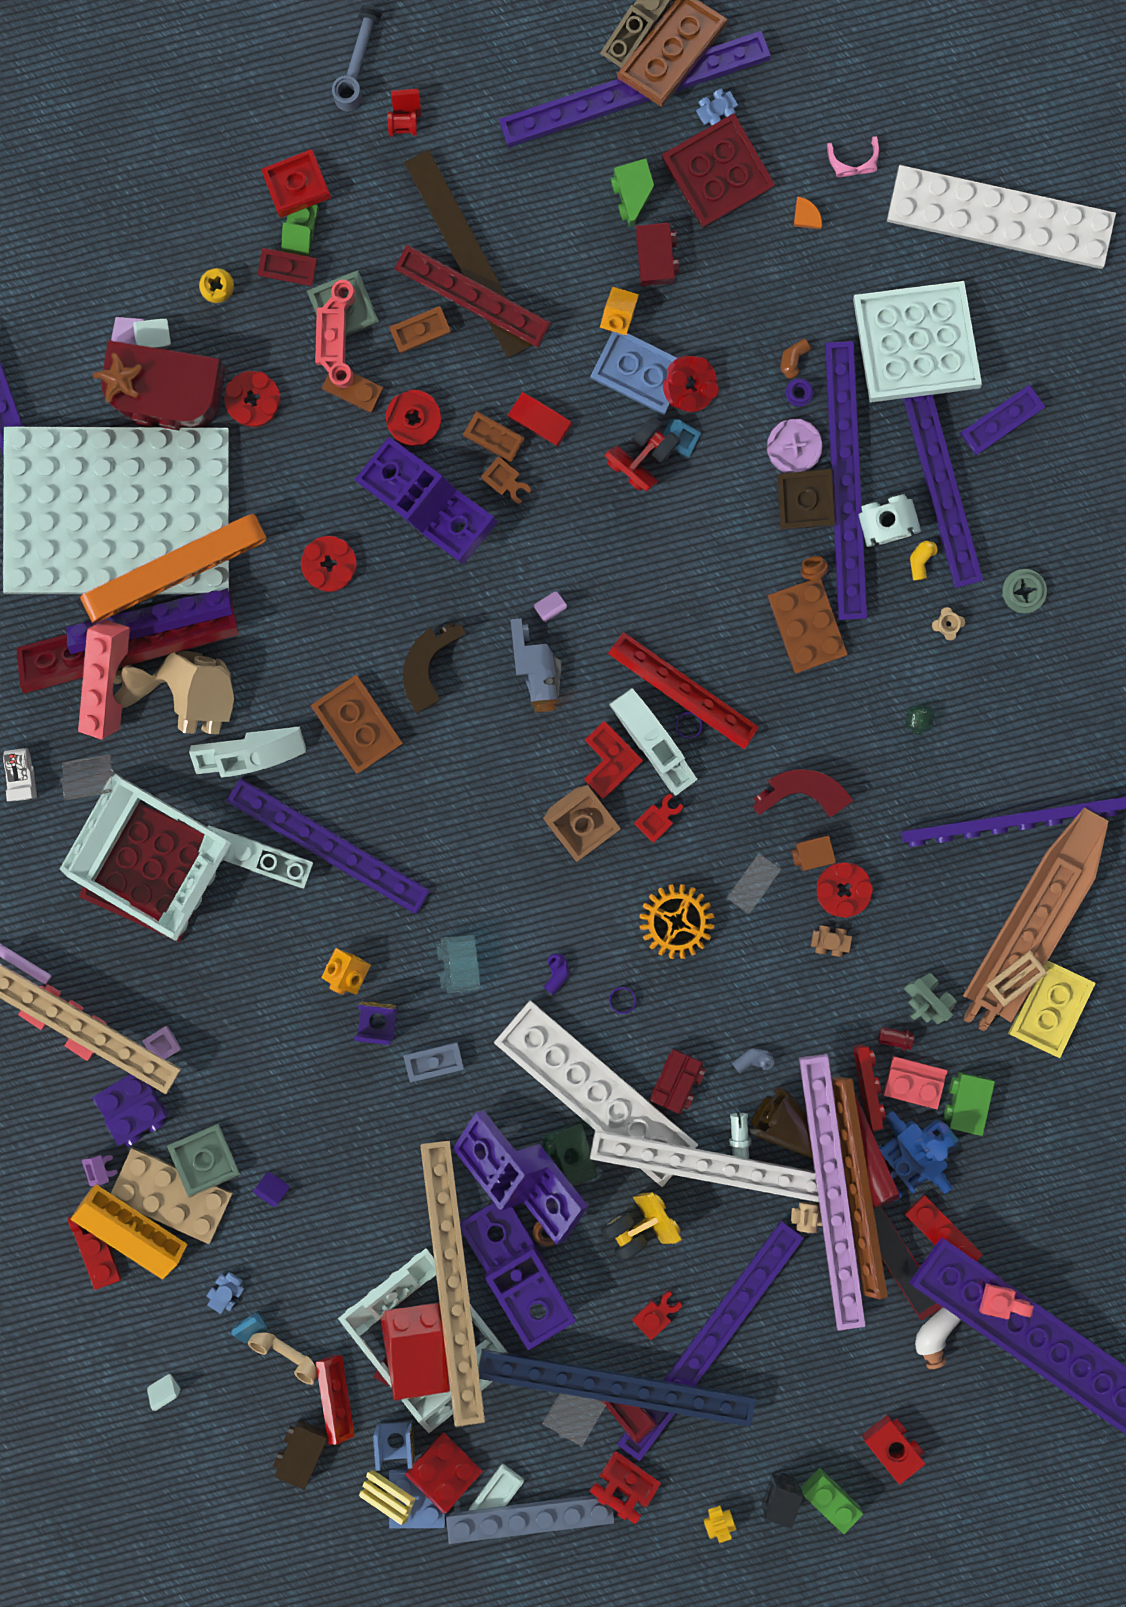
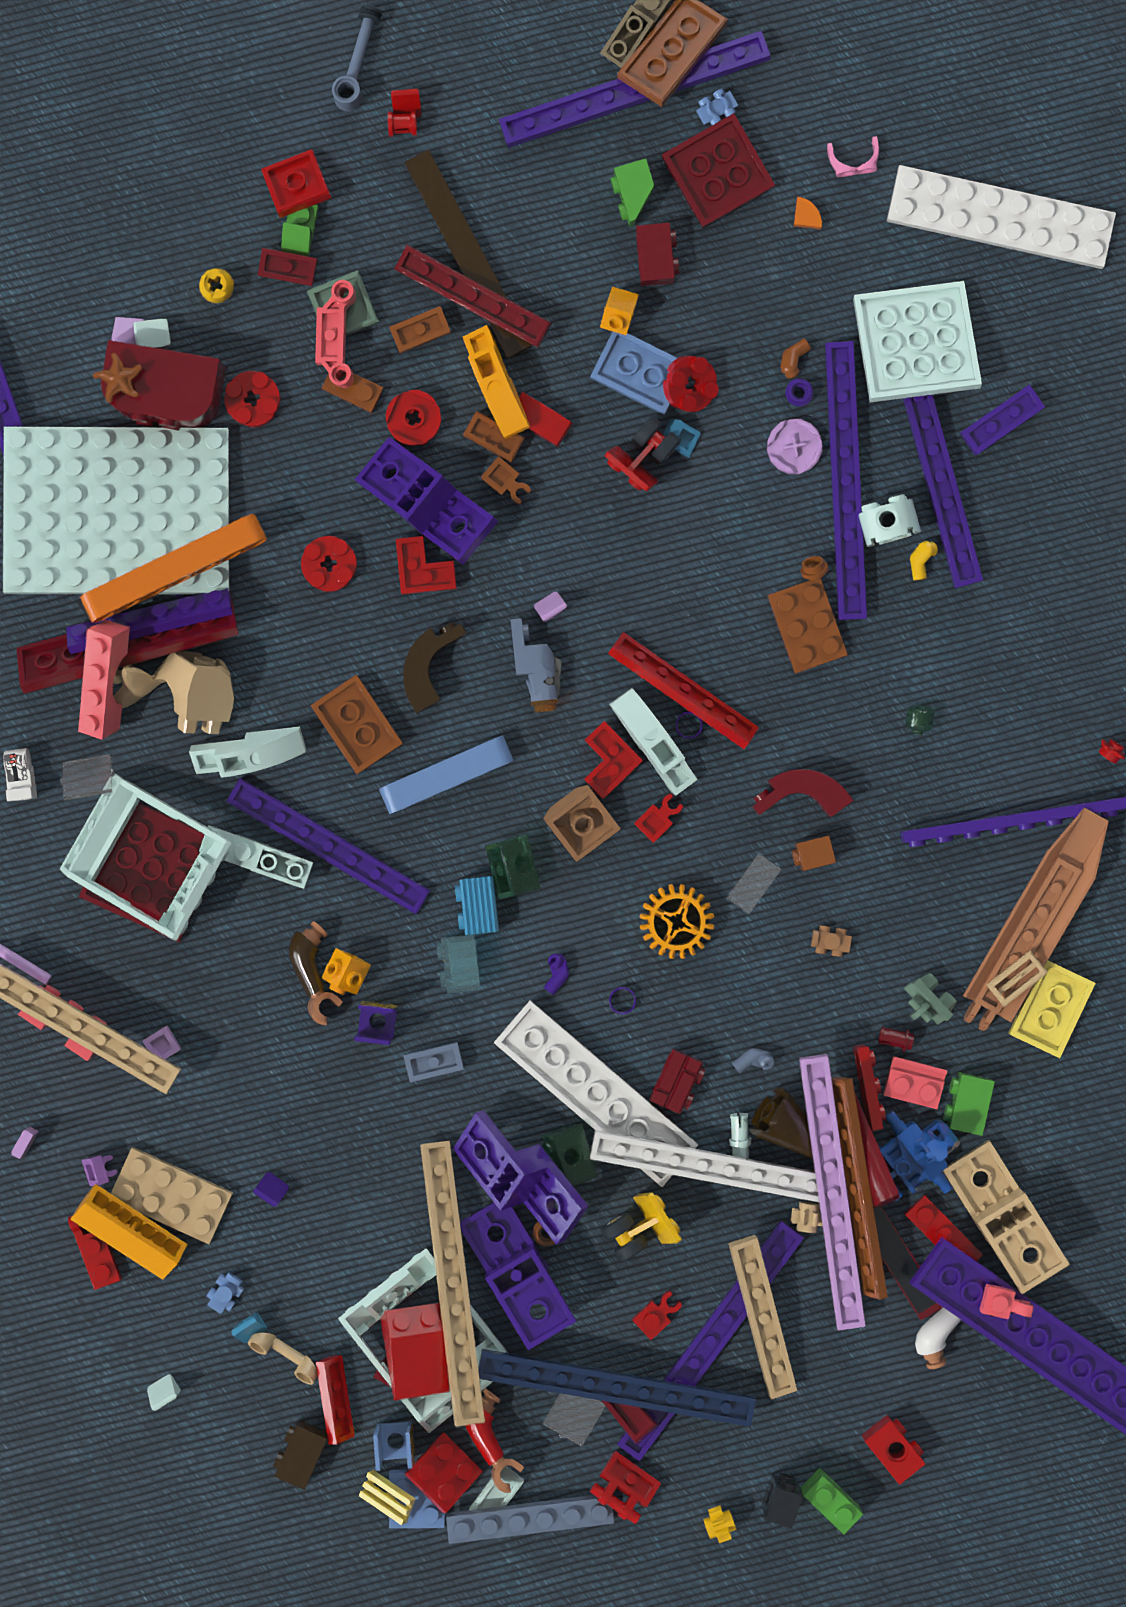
(24, 1142): none -> lavender tile
(130, 1109): dark purple plate -> none
(203, 1160): sand green tile -> none
(302, 956): none -> dark brown piece
(416, 574): none -> red plate
(446, 774): none -> medium blue beam
(478, 905): none -> dark azure brick
(487, 1444): none -> piece
(495, 382): none -> light orange slope
(513, 866): none -> clear green brick
(762, 1316): none -> tan plate
(807, 499): dark brown plate -> none
(844, 873): red plate -> none
(956, 623): tan plate -> none
(1005, 1217): none -> tan bracket
(1031, 580): sand green gear -> none
(1112, 750): none -> red plate

